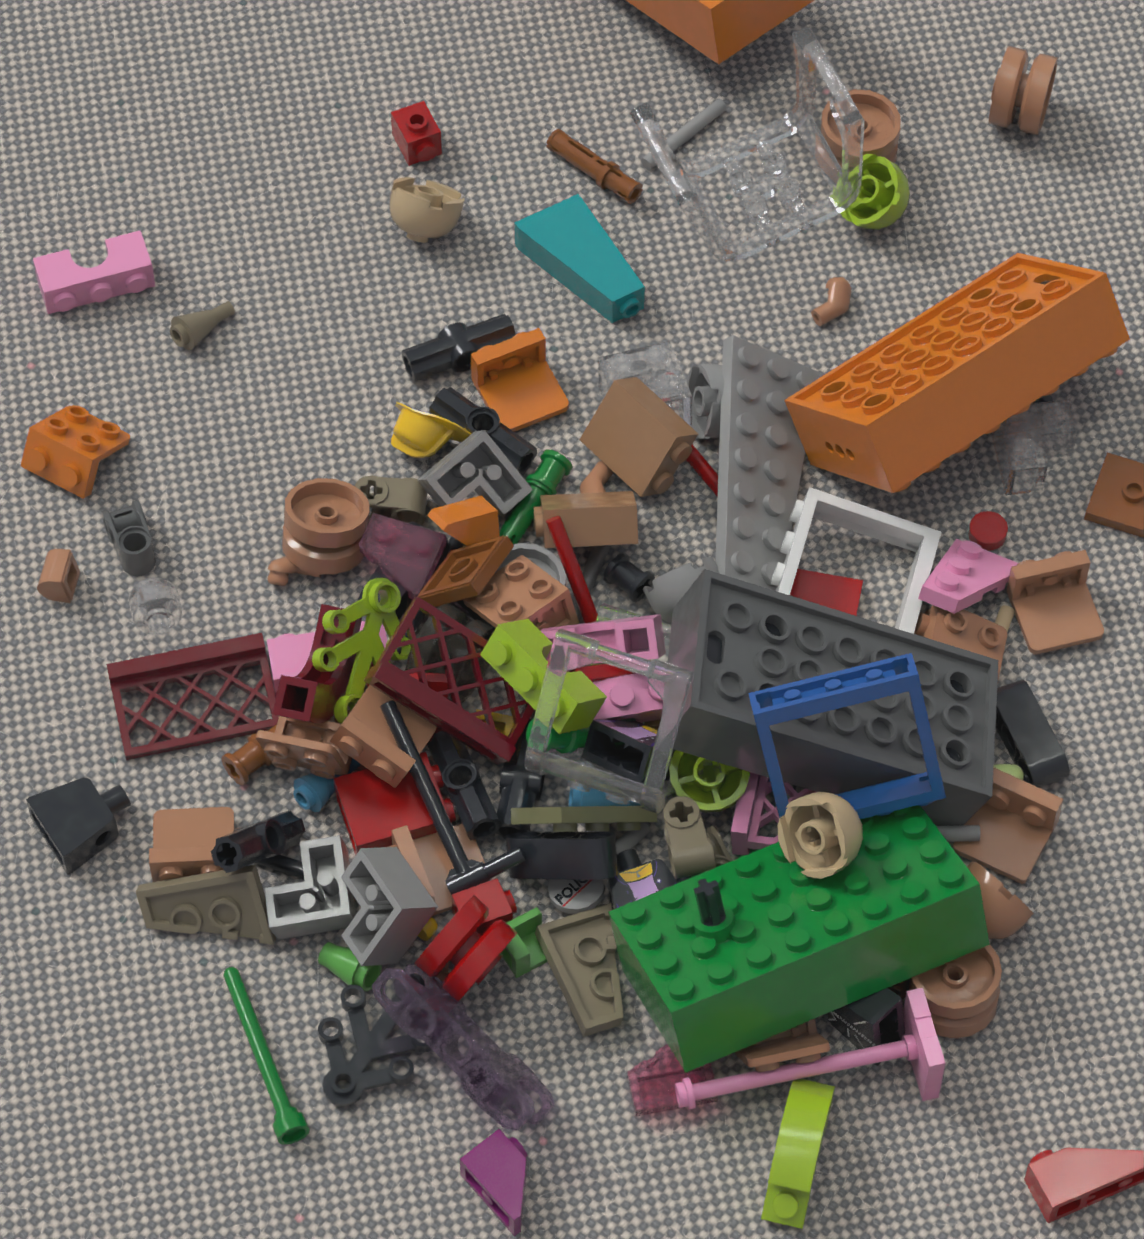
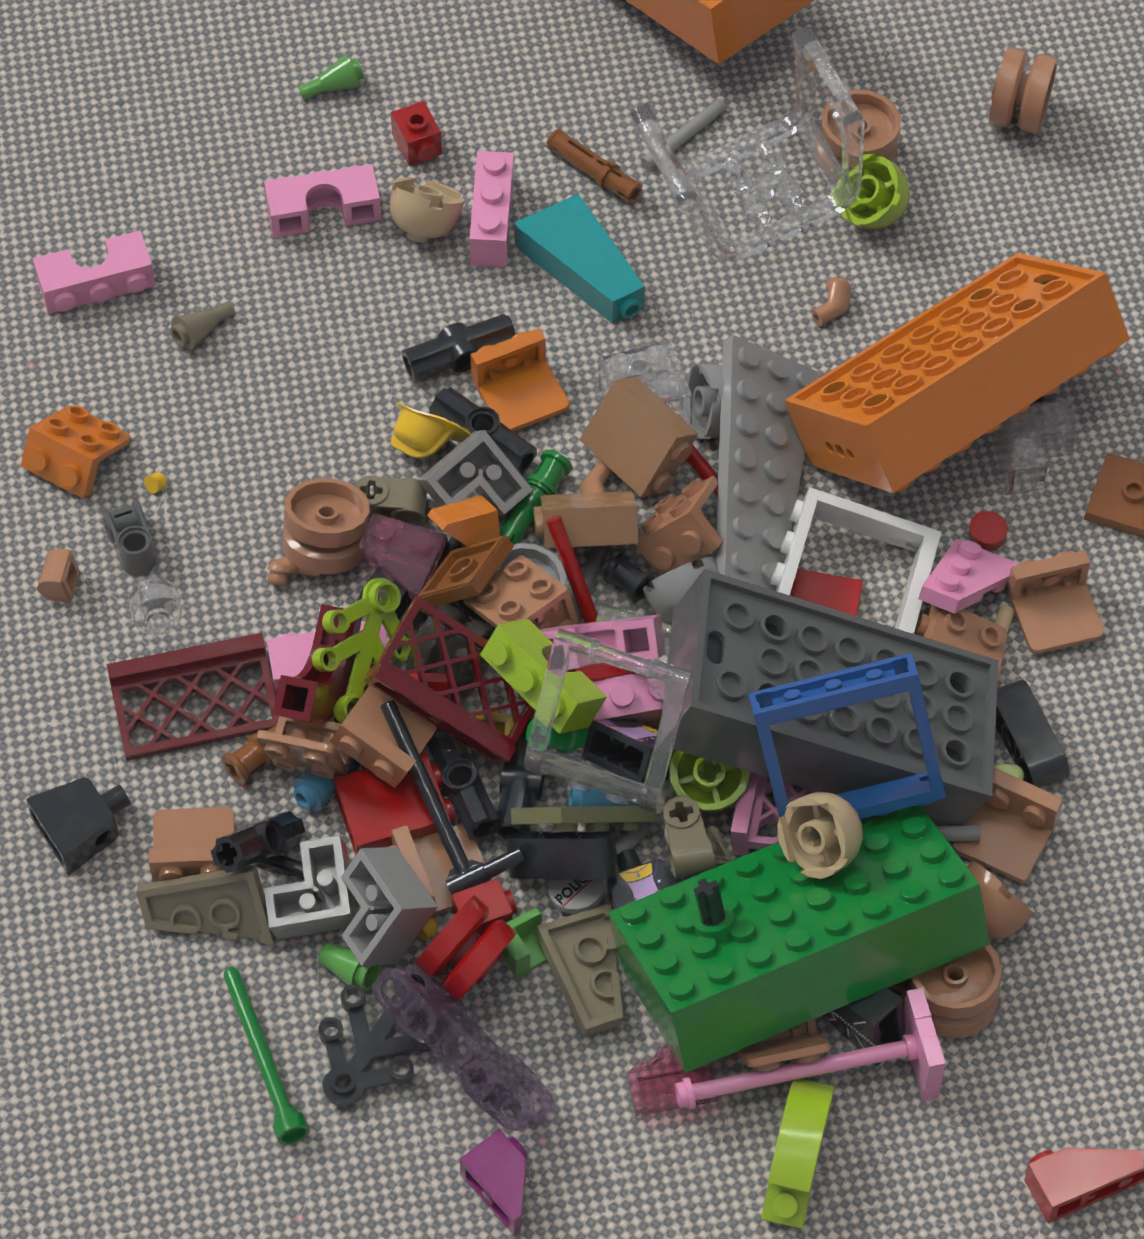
(155, 482): none -> yellow piece
(339, 76): none -> bright green cone
(347, 189): none -> bright pink arch
(491, 209): none -> bright pink arch
(679, 529): none -> nougat bracket

